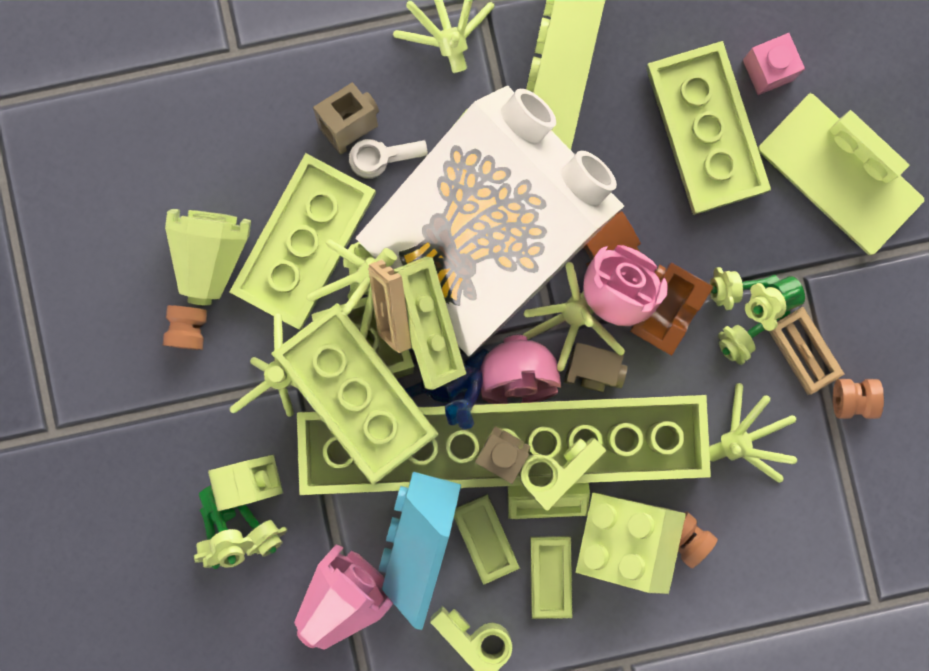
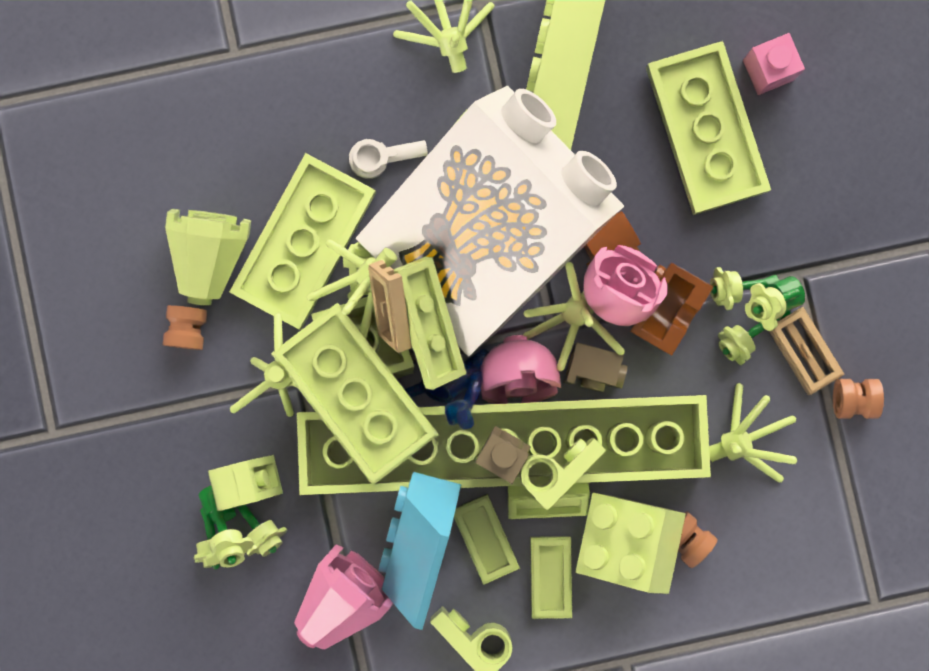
(346, 116): dark tan brick -> none
(843, 171): yellowish green bracket -> none

